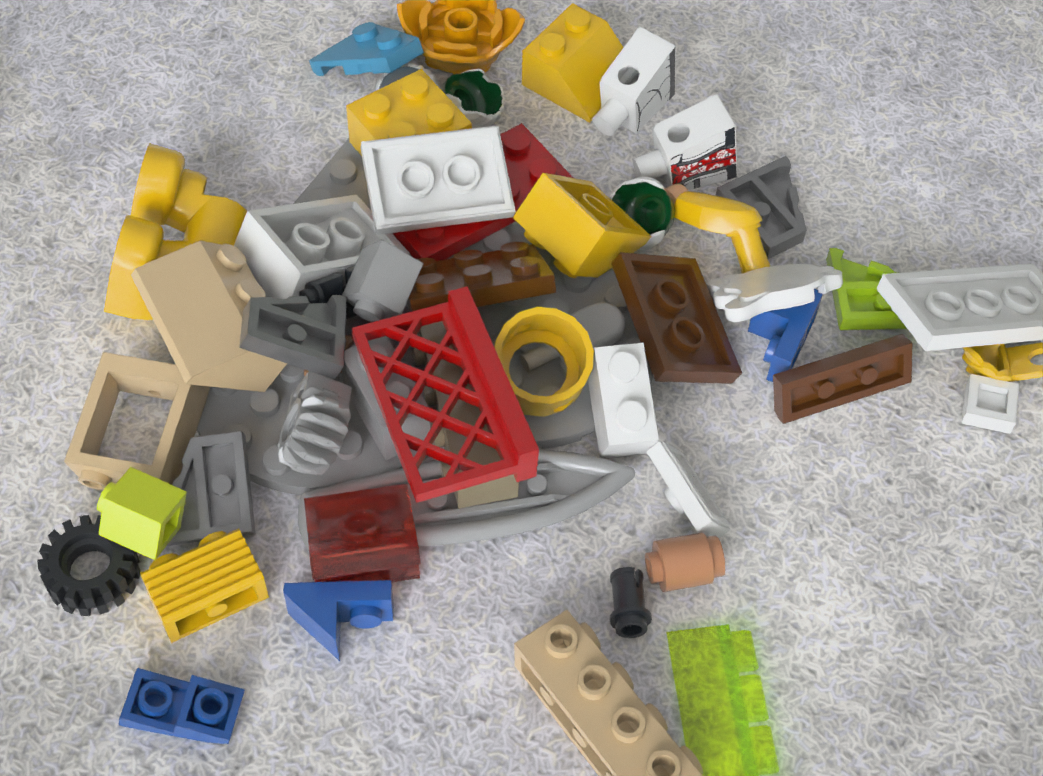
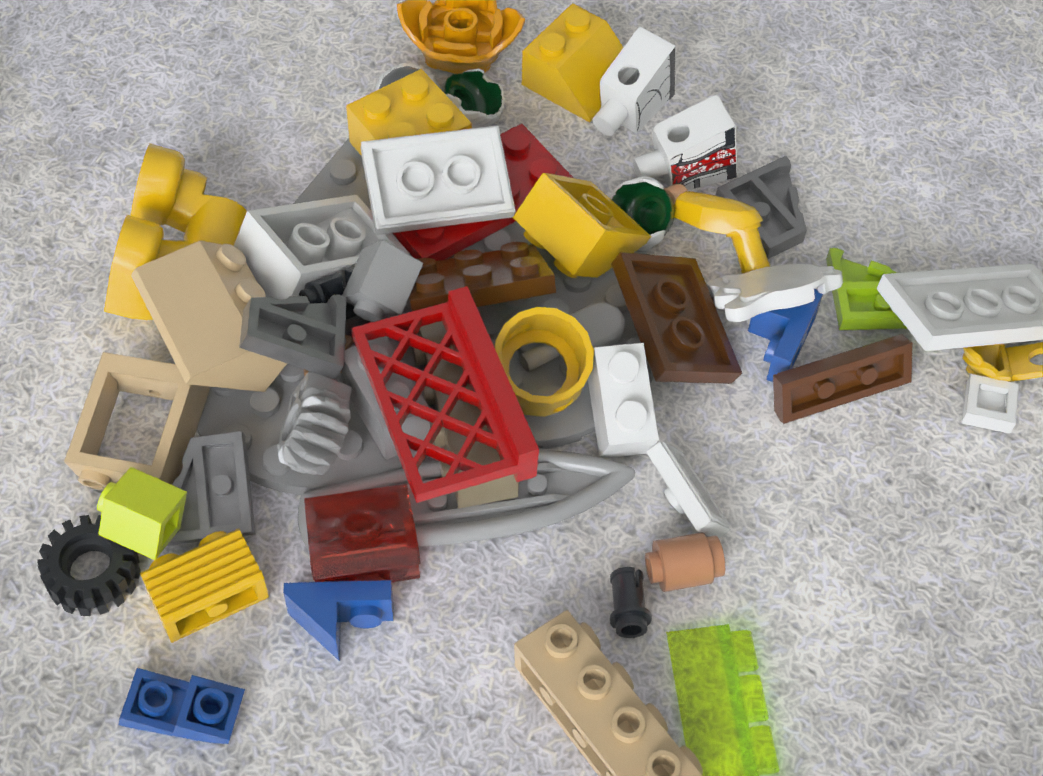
(369, 50): dark azure wing -> none

